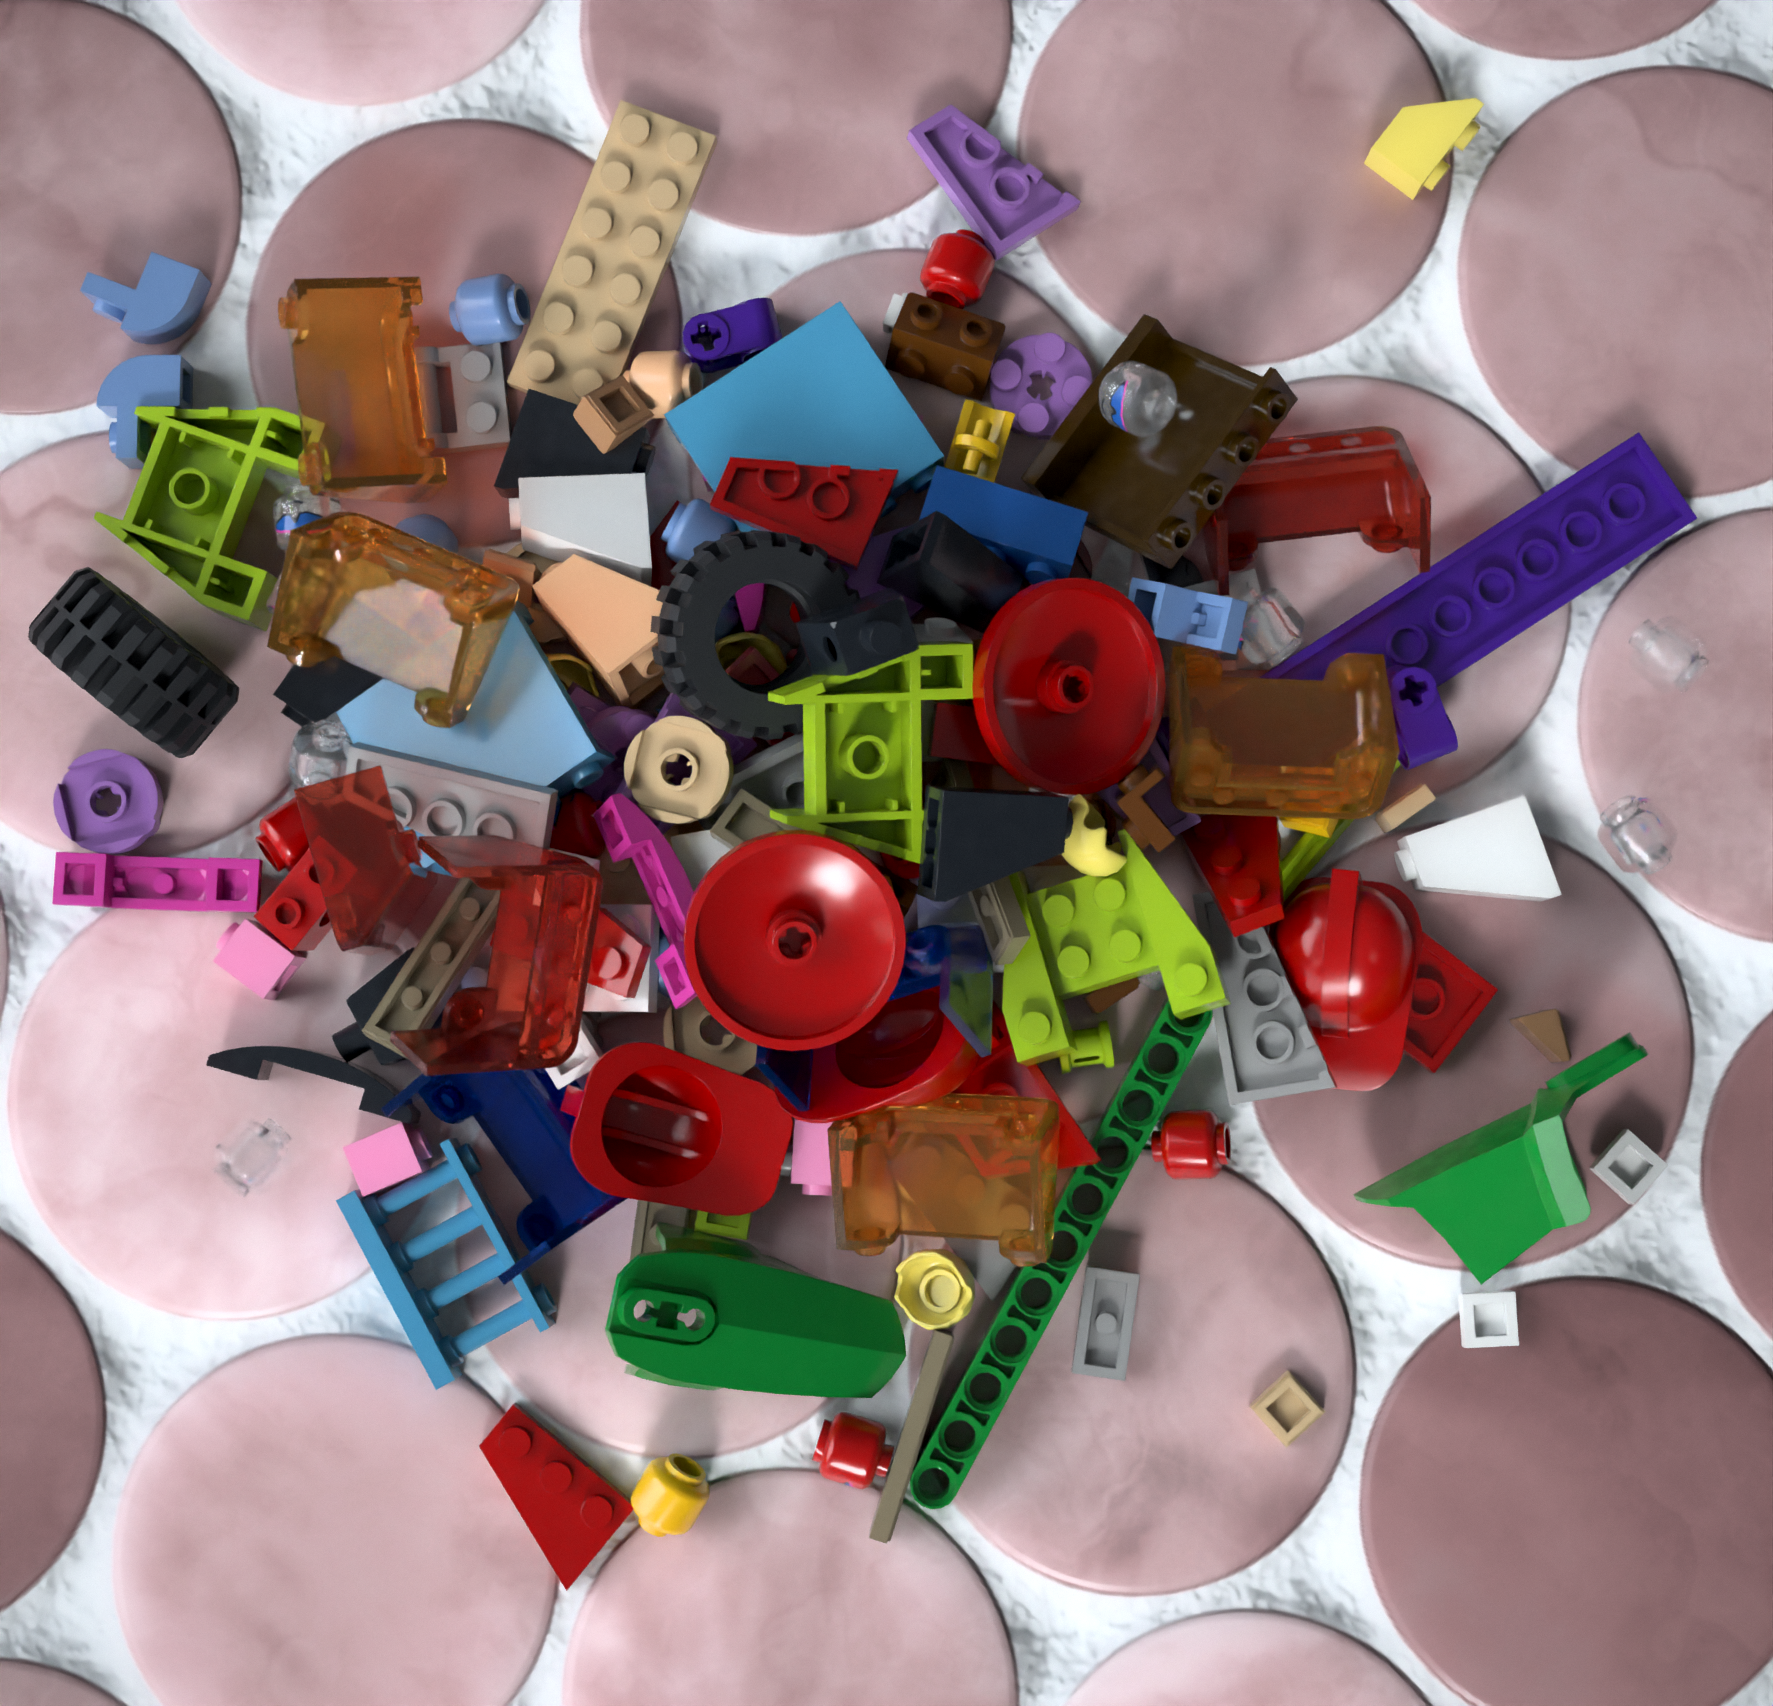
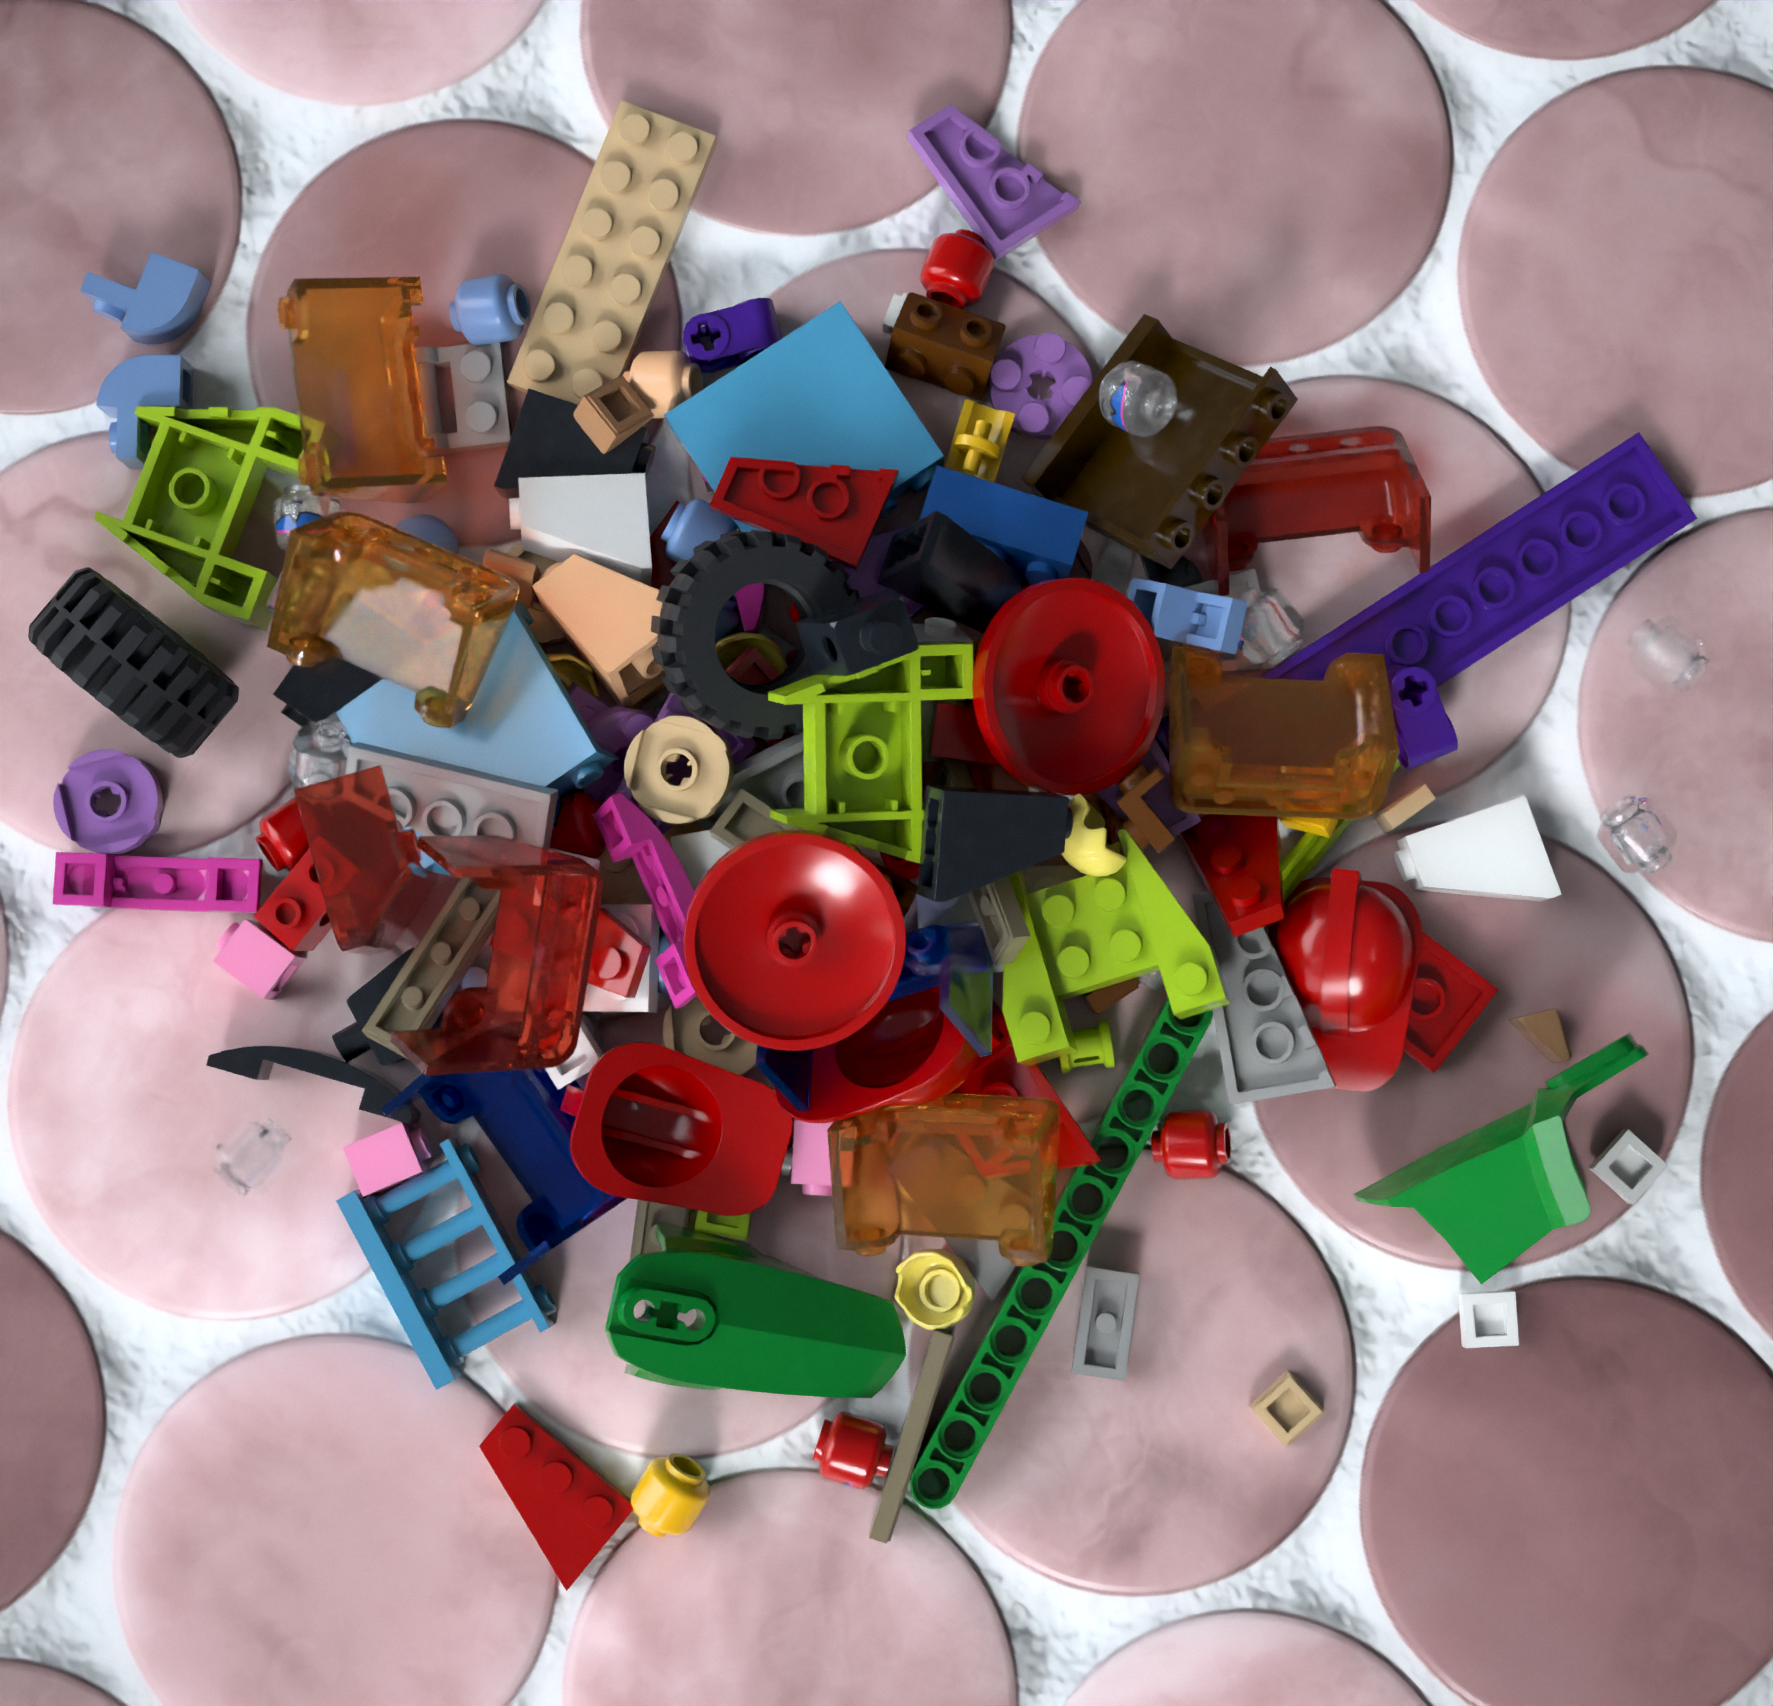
(1419, 140): light yellow slope -> none

